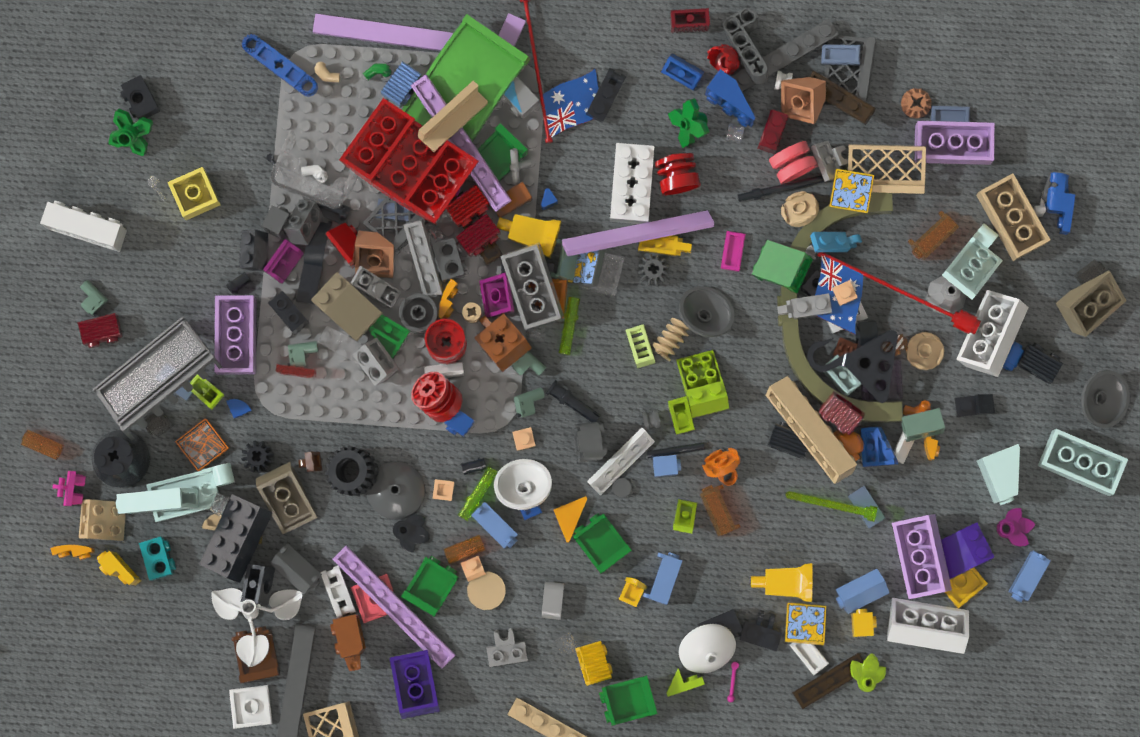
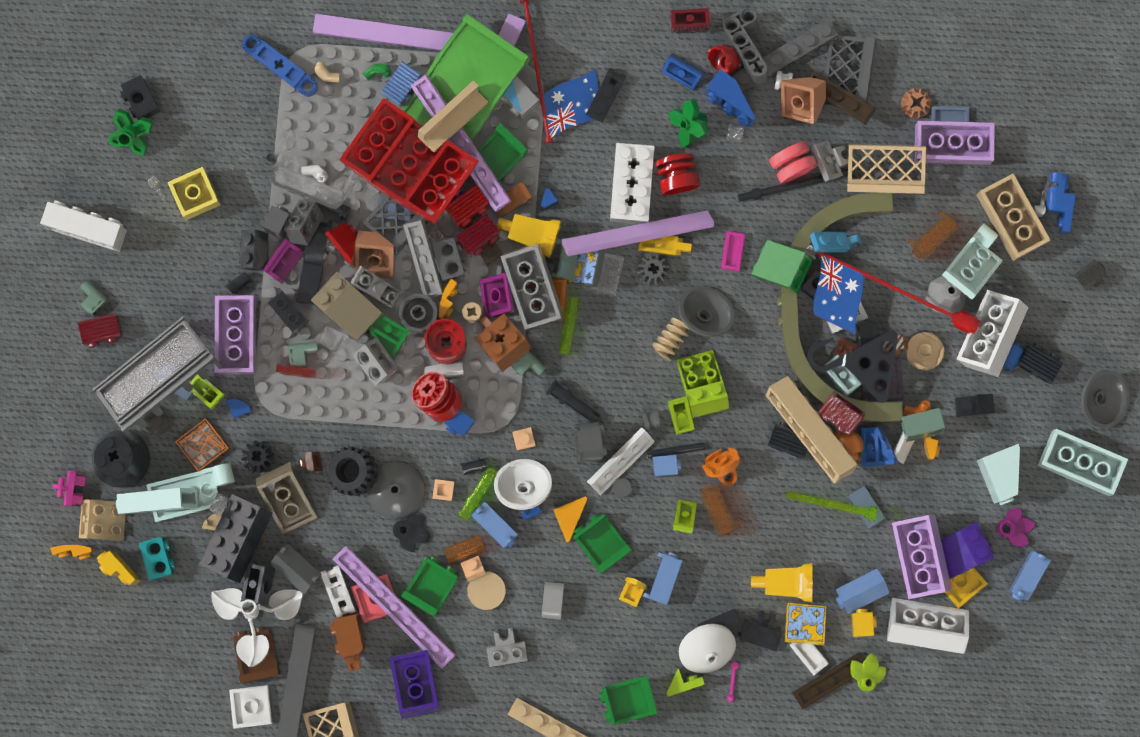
(42, 444): clear orange axle -> none
(516, 166): light grey piece -> none
(525, 402): sand green piece -> none
(594, 663): yellow brick -> none
(646, 360): yellowish green slope -> none
(773, 132): dark red brick -> none
(800, 209): tan tile -> none
(806, 306): light grey hinge -> none
(840, 54): sand blue tile -> none
(844, 293): light nougat plate -> none
(851, 190): tile -> none
(1091, 303): dark tan slope -> none

